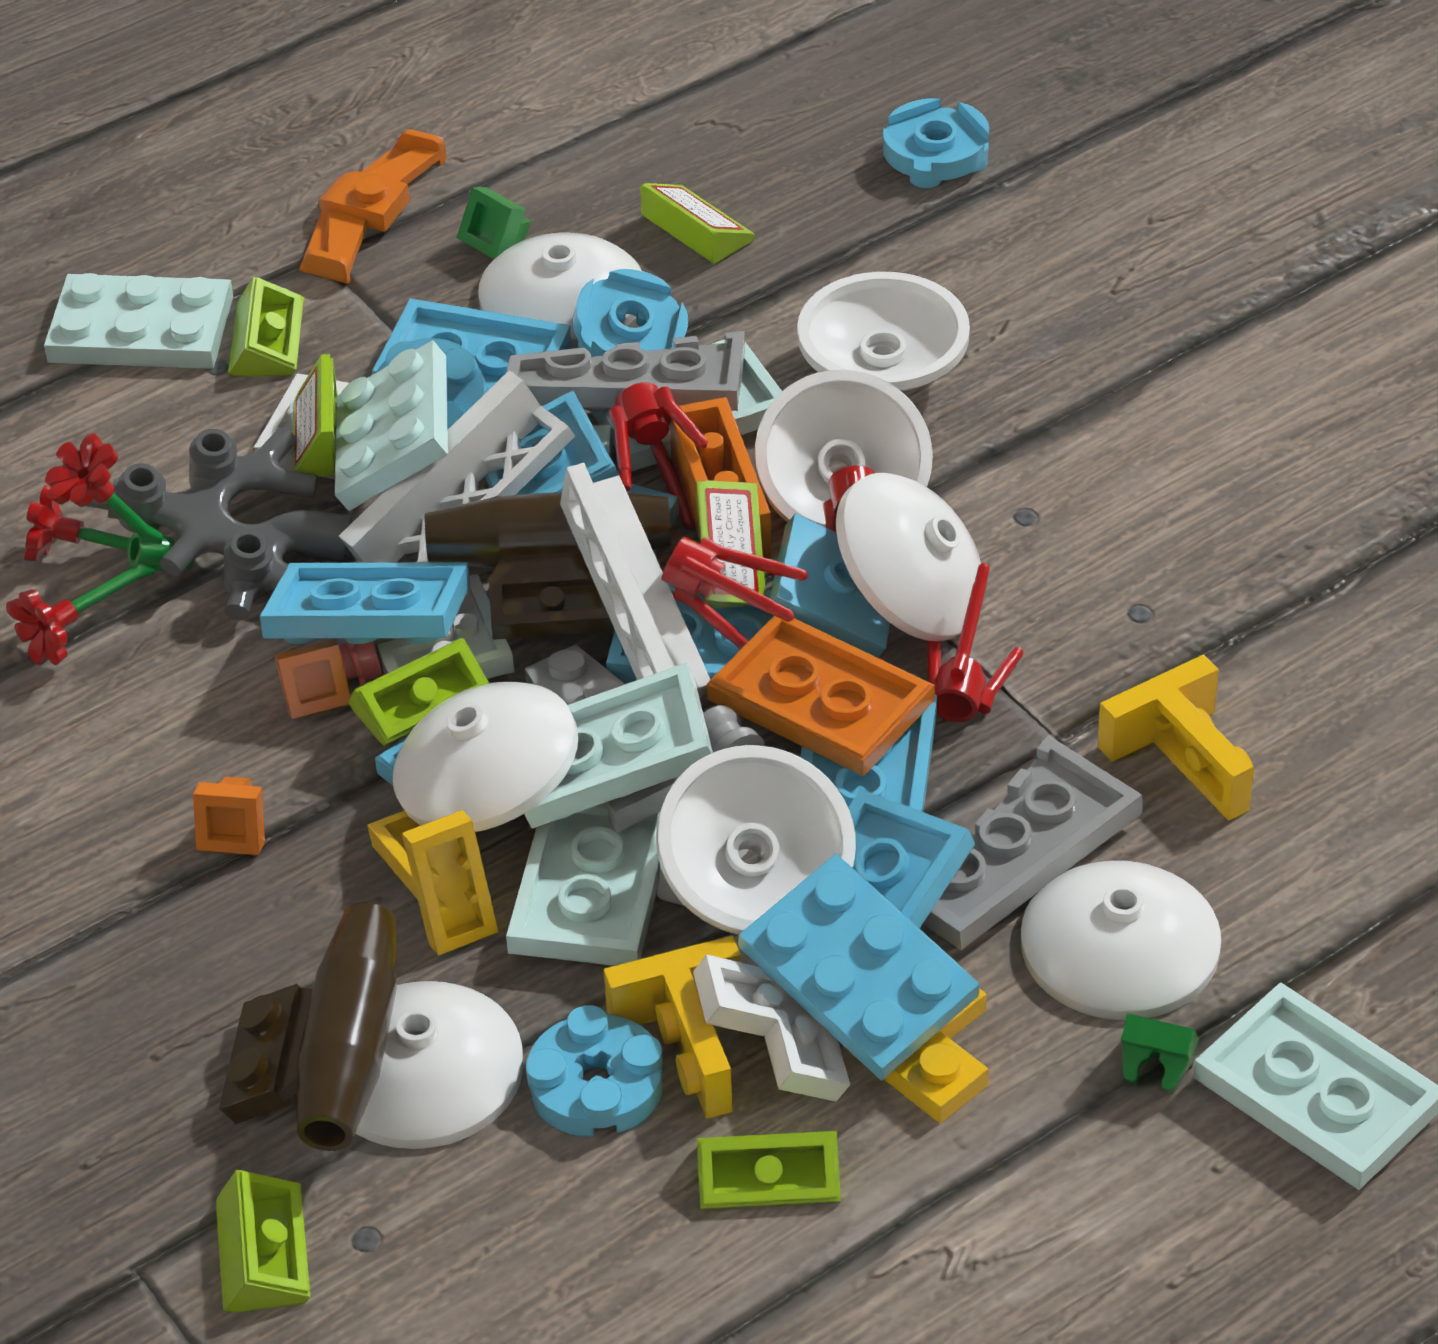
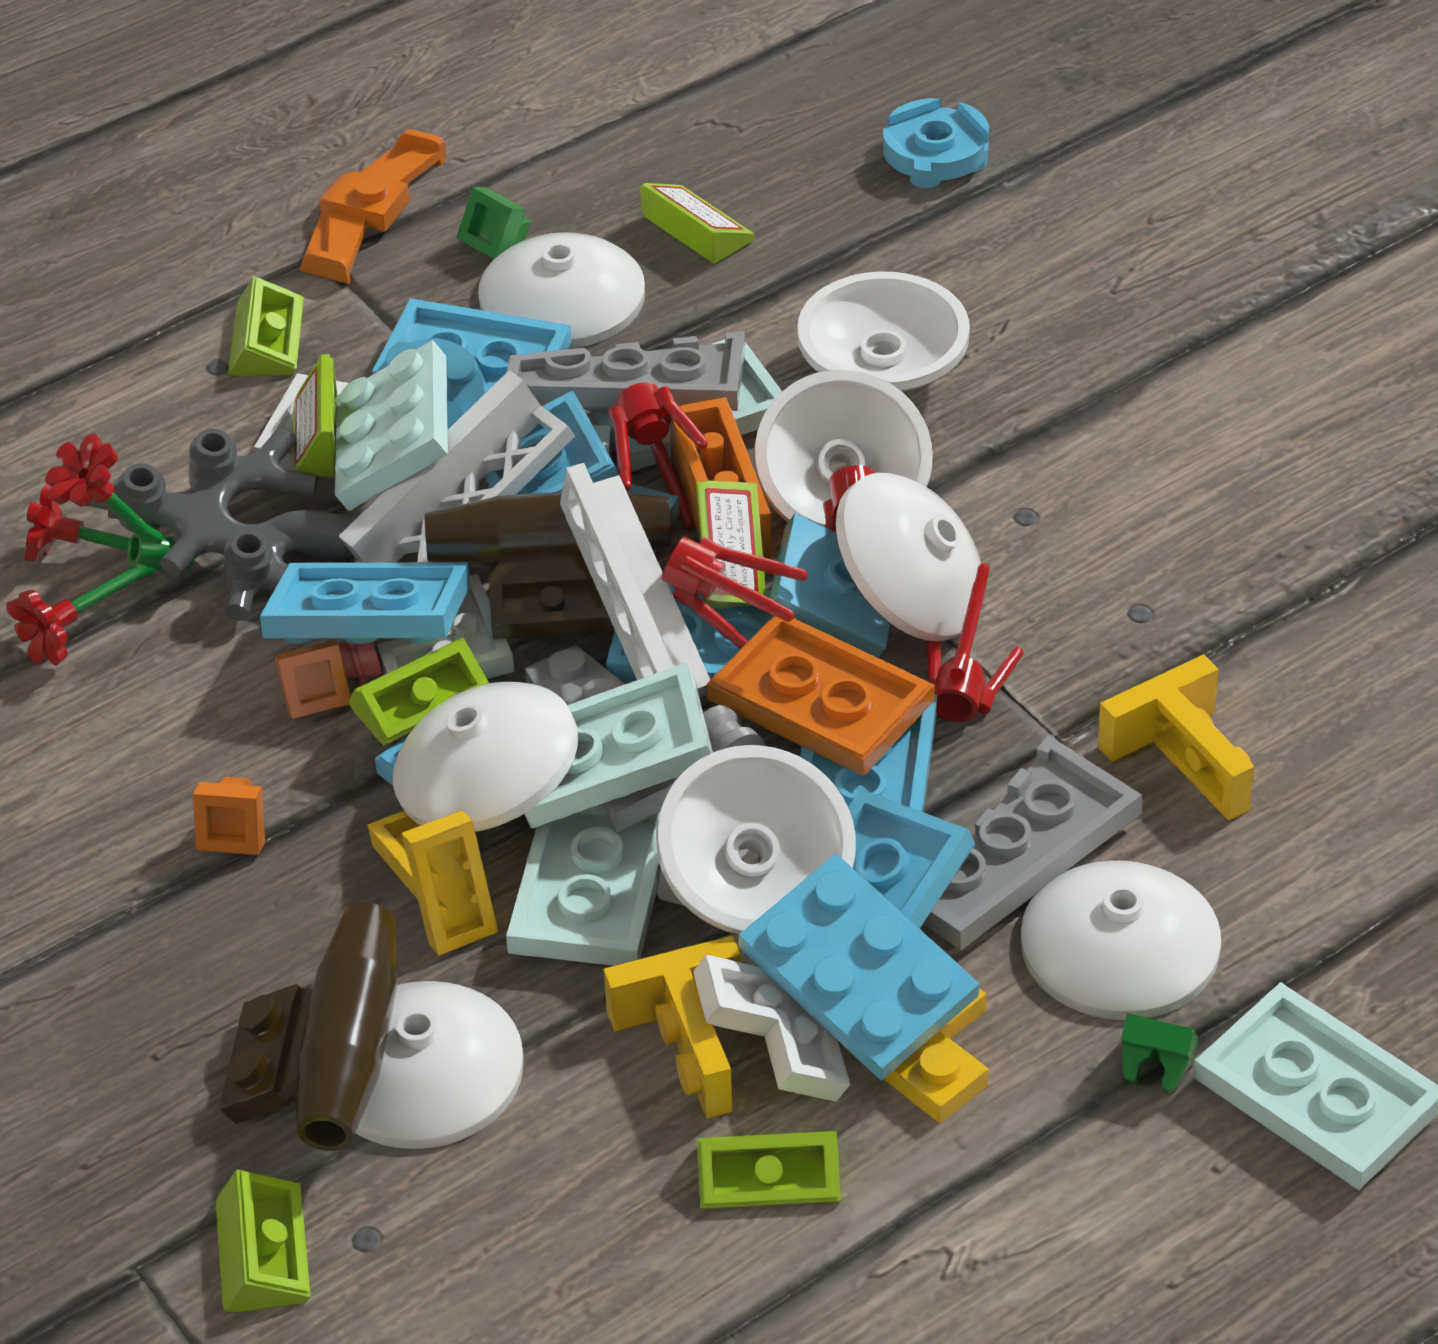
(139, 321): light aqua plate -> none
(589, 1041): medium azure plate -> none
(632, 293): medium azure plate -> none

